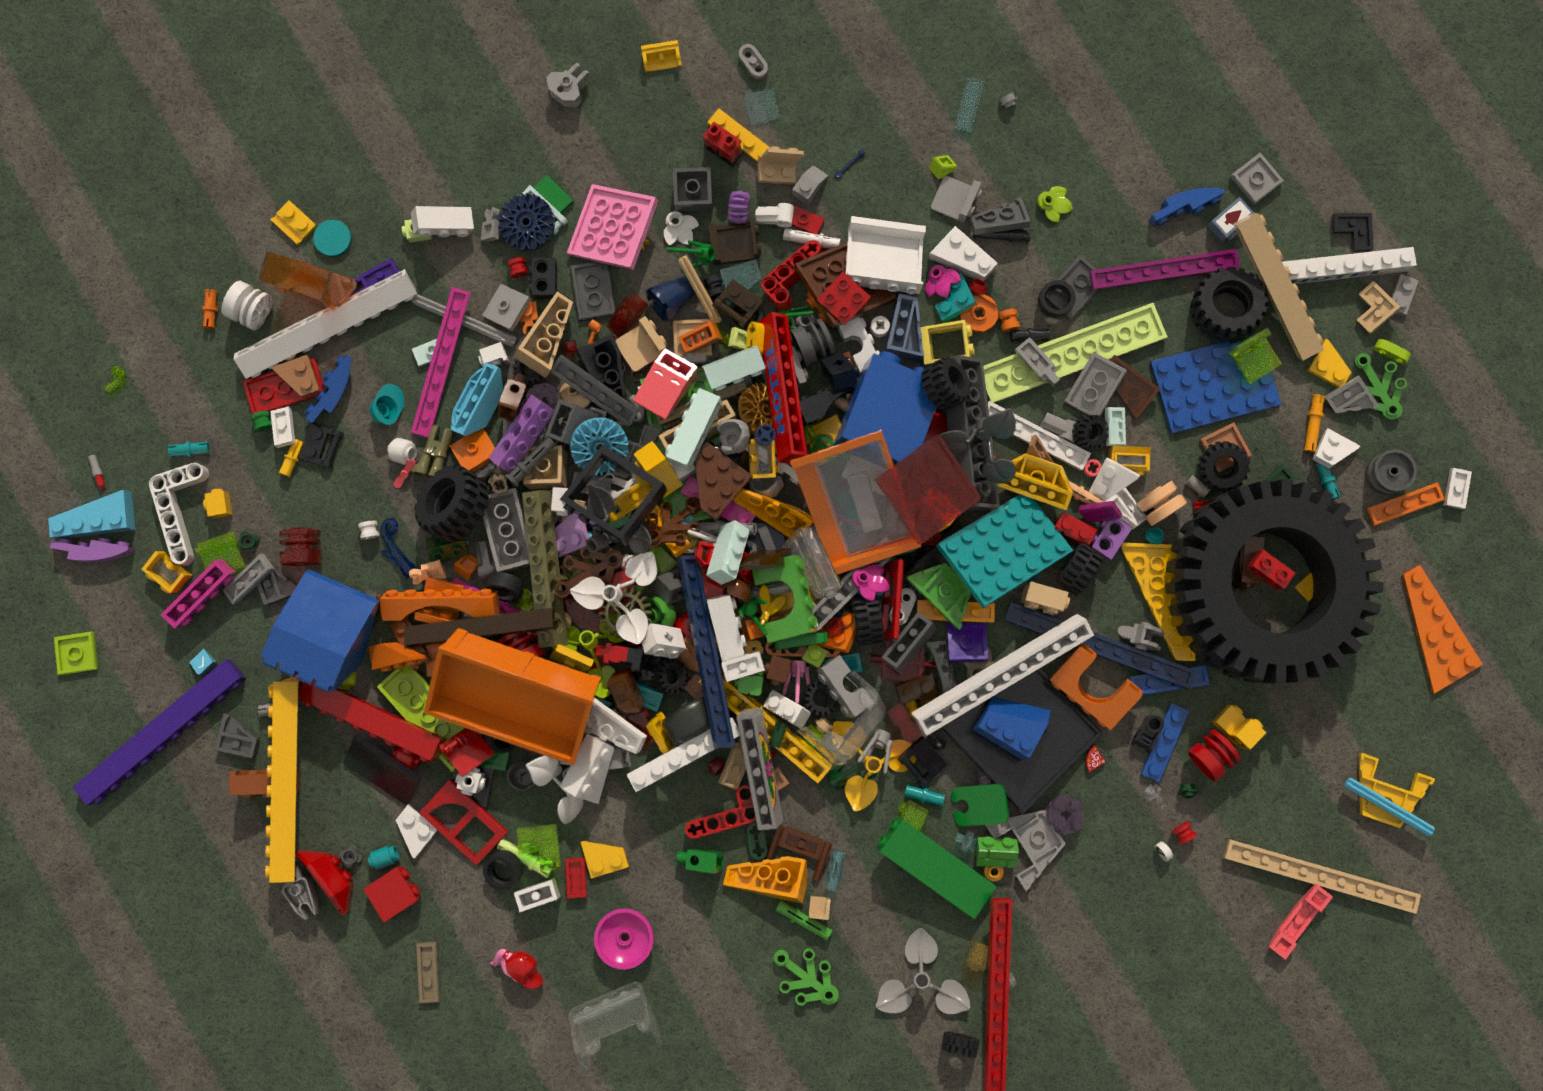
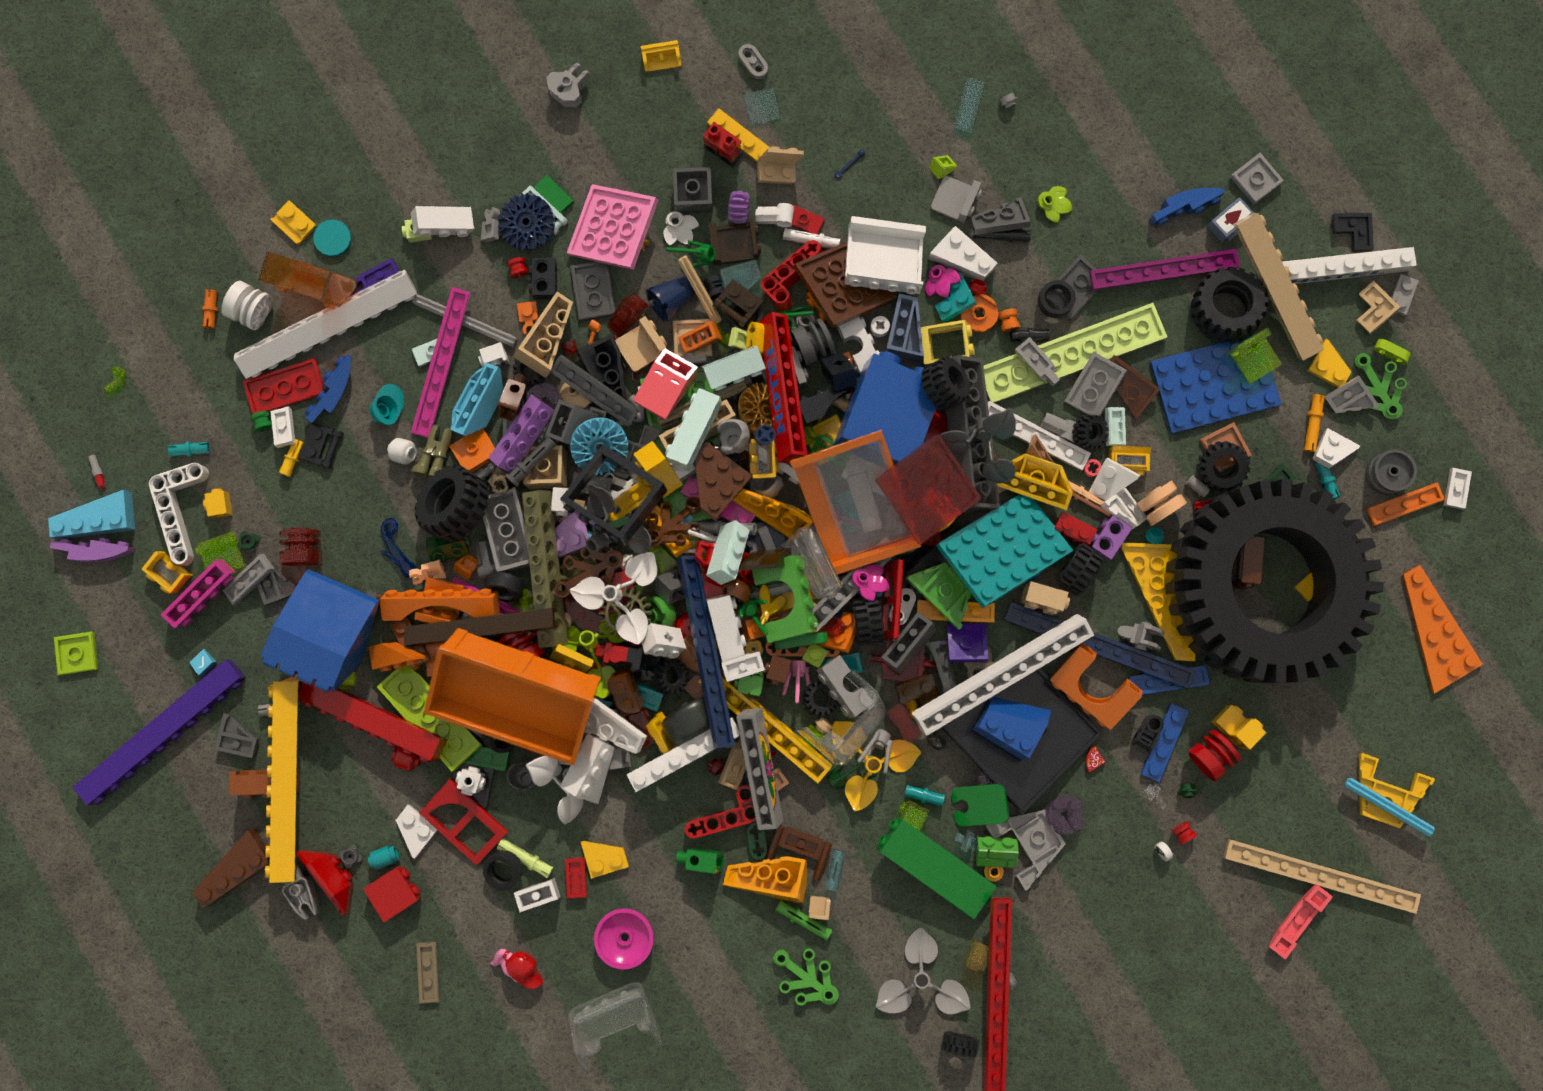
(234, 869): none -> reddish brown wedge
(299, 375): medium nougat wing -> none
(368, 530): white wheel -> none
(382, 769): black tile -> none
(404, 473): coral piece -> none
(466, 750): red hinge -> none
(506, 307): light grey plate -> none
(541, 840): clear neon green brick -> none
(777, 735): dark green pin -> none
(787, 709): white brick -> none
(809, 185): light grey slope -> none
(844, 298): red hinge -> none
(928, 759): black plate -> none
(1100, 511): magenta tile -> none
(1269, 570): red brick -> none

